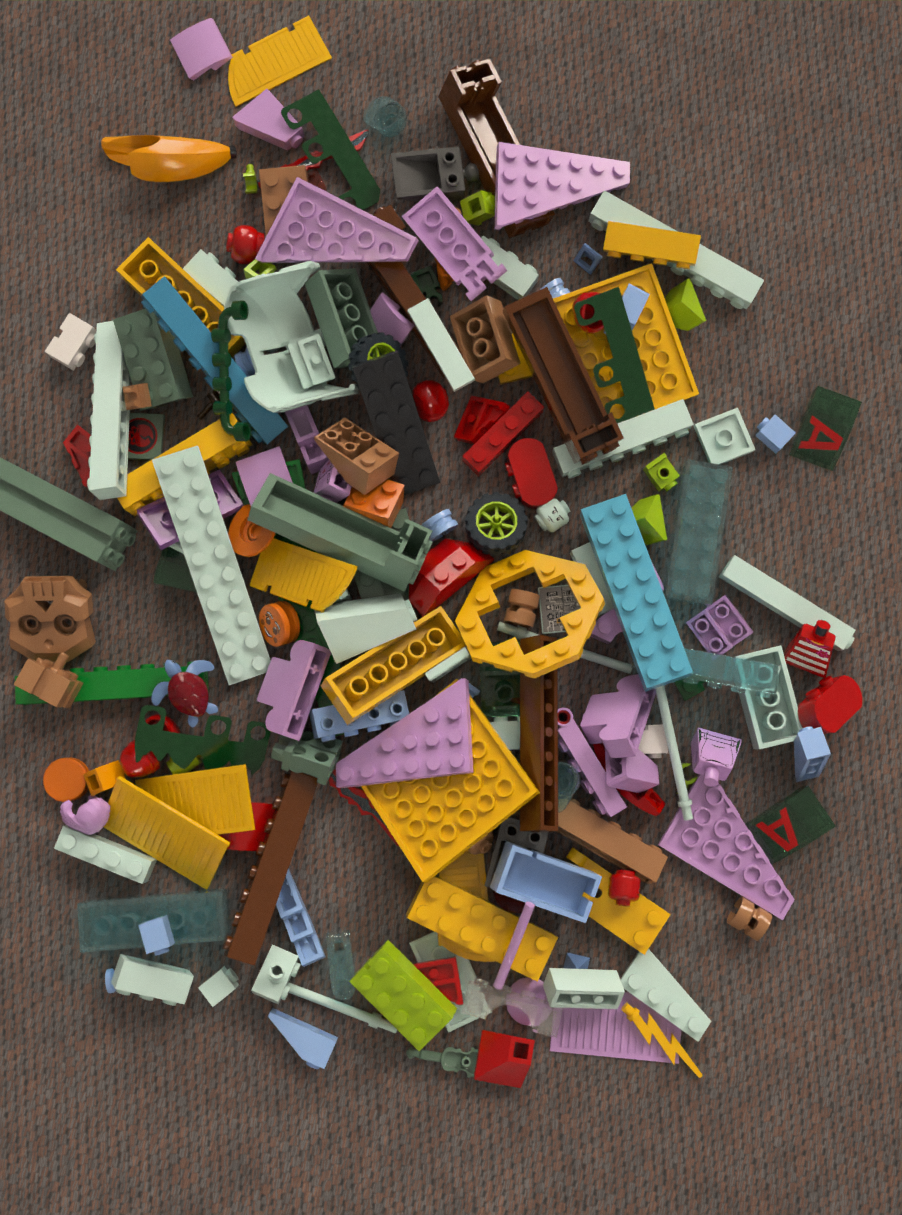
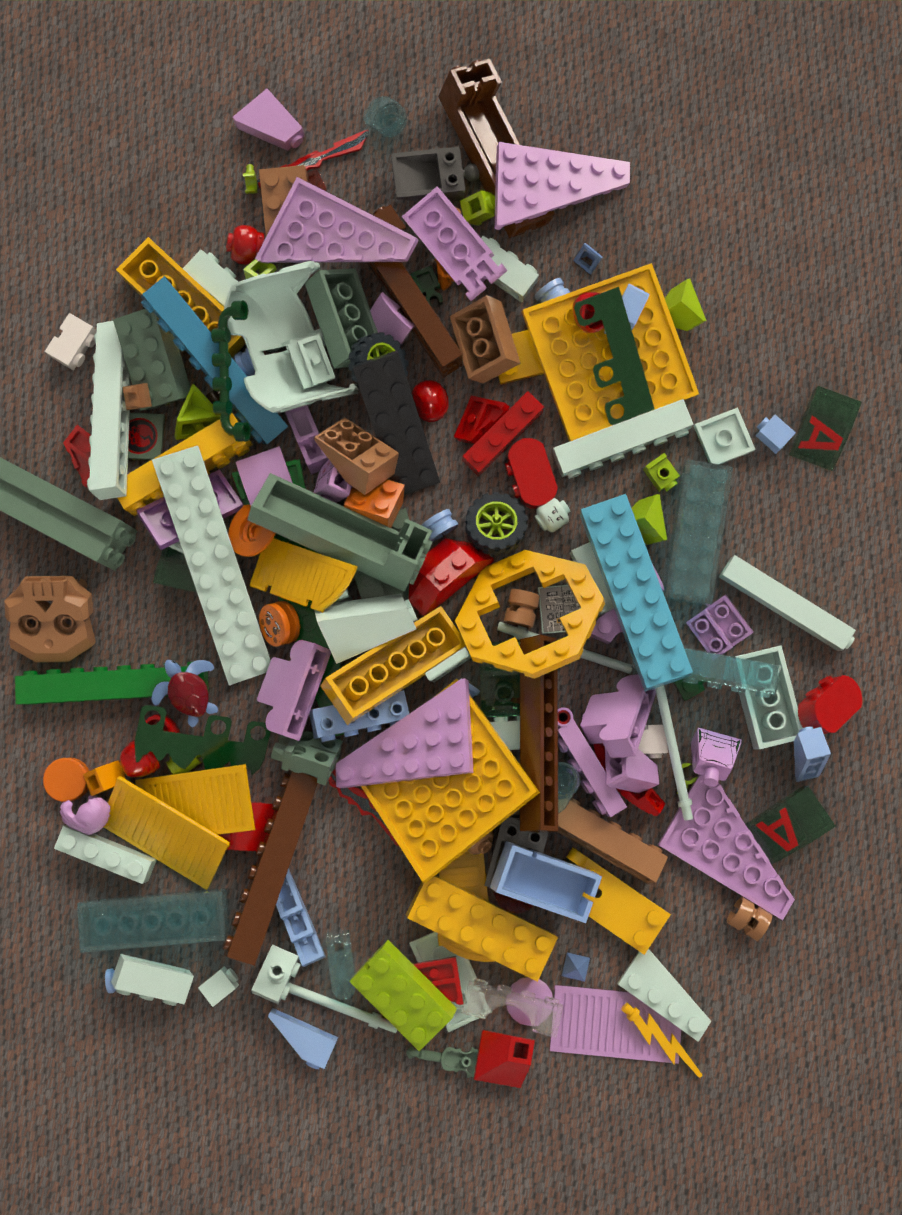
(50, 681): medium nougat brick -> none
(156, 935): light blue brick -> none
(167, 157): light orange piece -> none
(194, 415): none -> lime slope
(201, 48): lavender slope -> none
(275, 60): yellow piece -> none
(335, 143): dark green piece -> none
(441, 345): light aqua tile -> none
(514, 945): lavender bar -> none
(562, 377): reddish brown brick -> none
(583, 988): light aqua brick -> none
(624, 887): red head -> none
(651, 243): yellow brick -> none
(710, 270): light aqua brick -> none
(811, 648): red torso -> none

